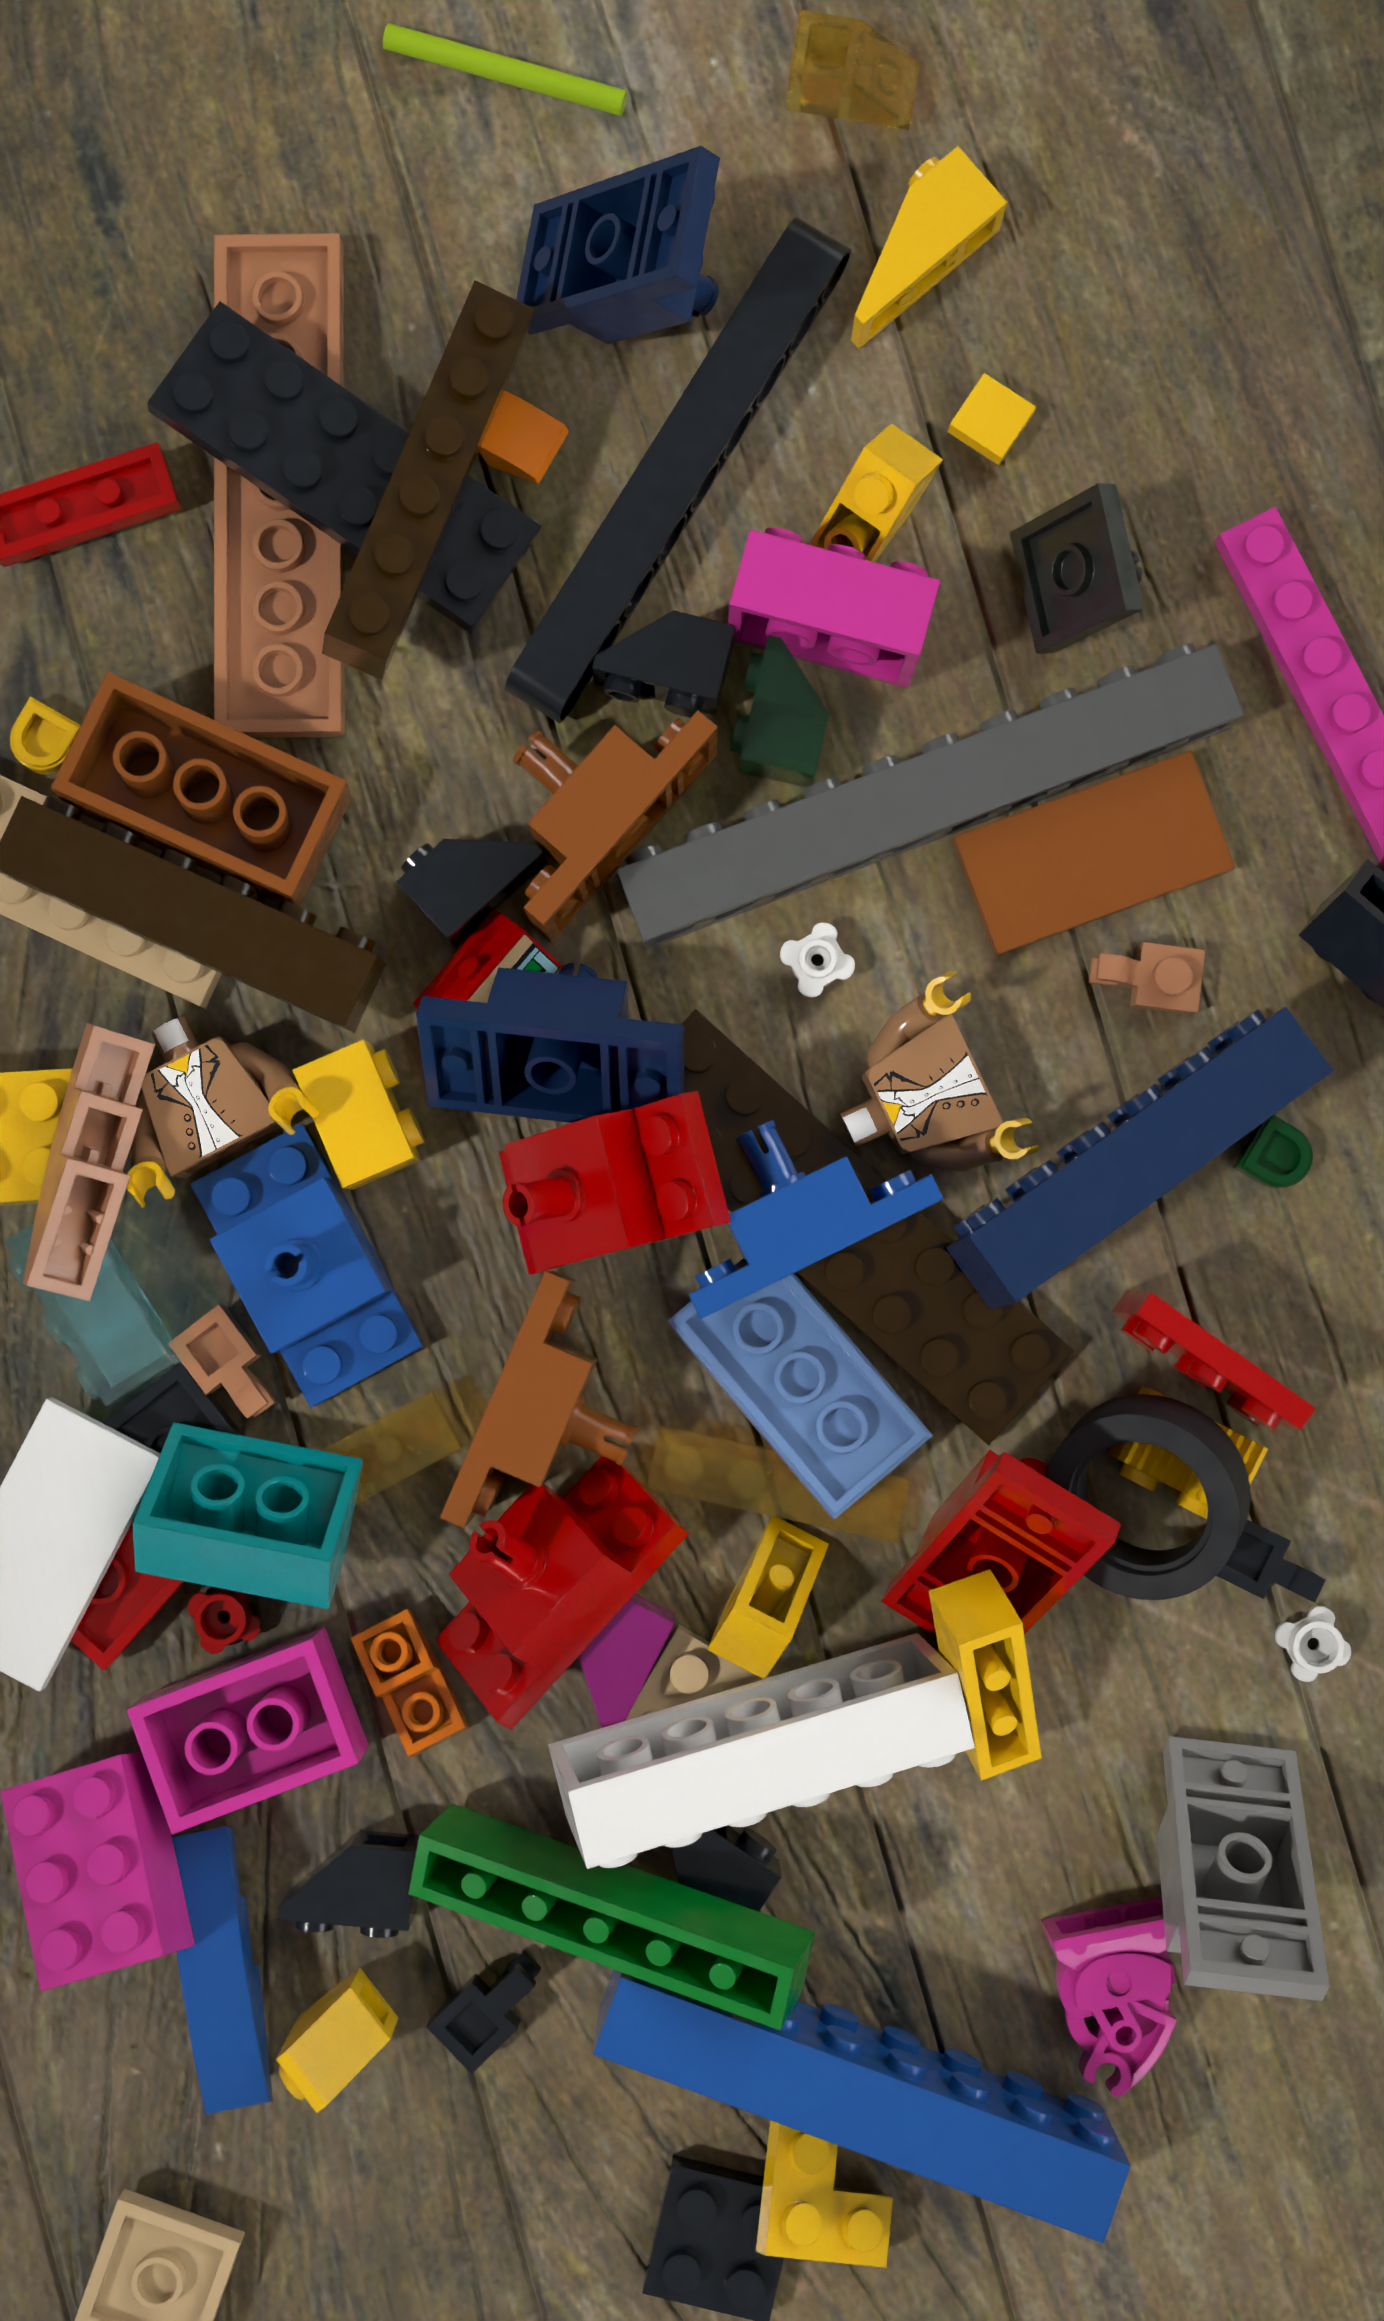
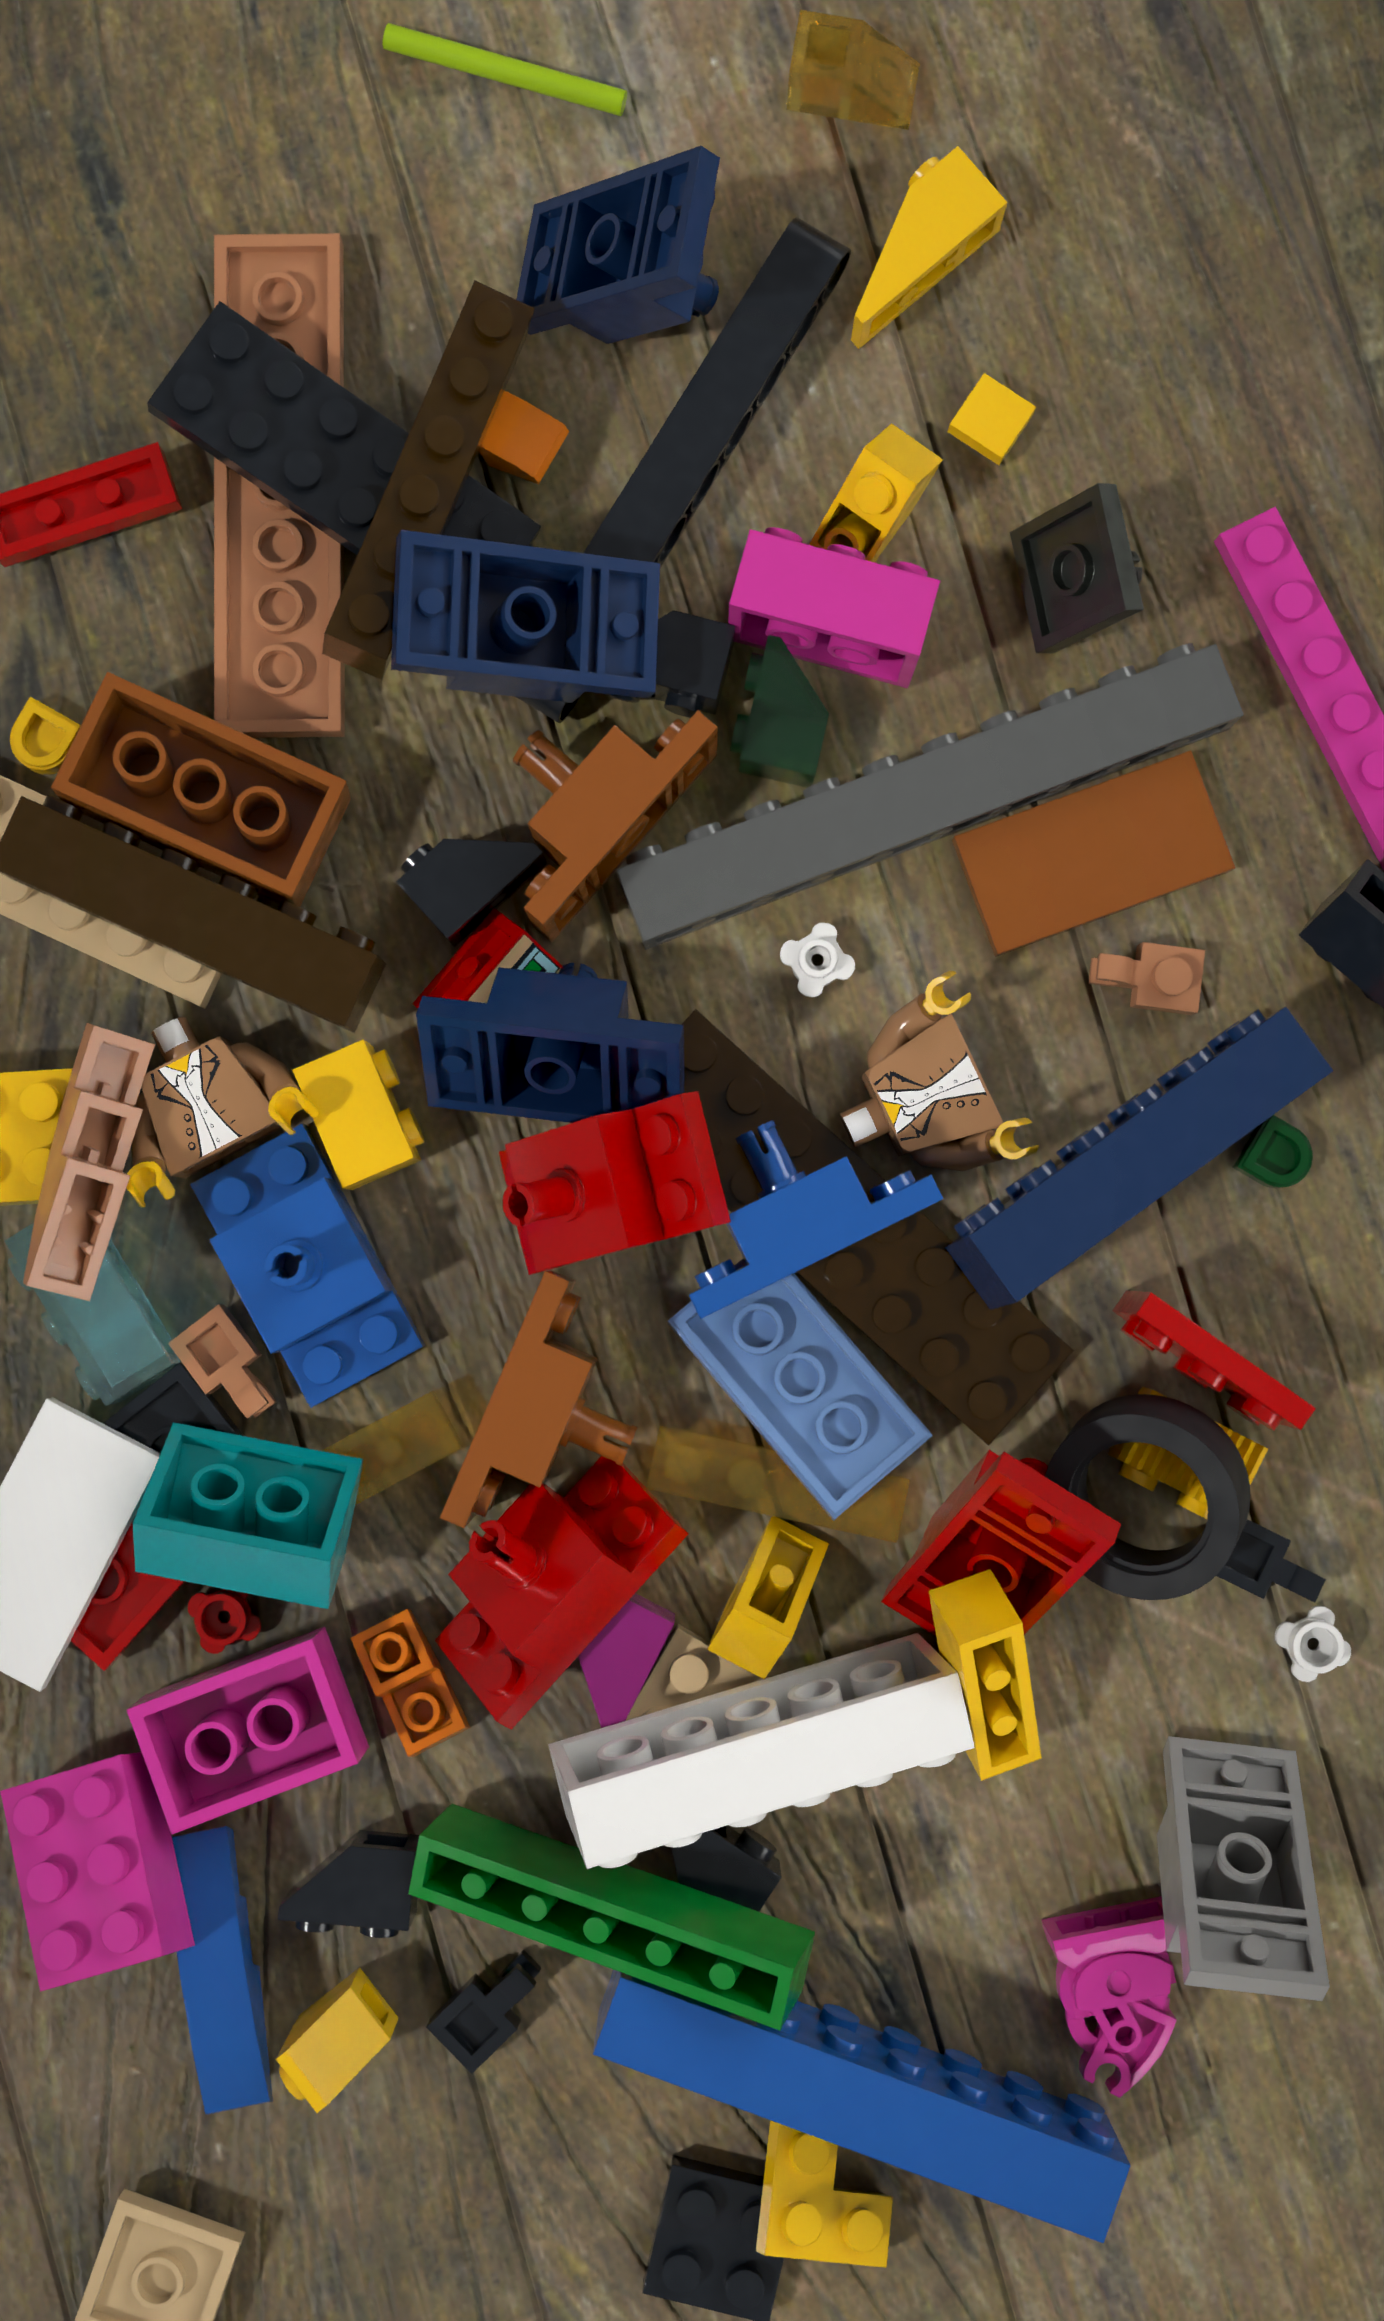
(524, 618): none -> dark blue brick

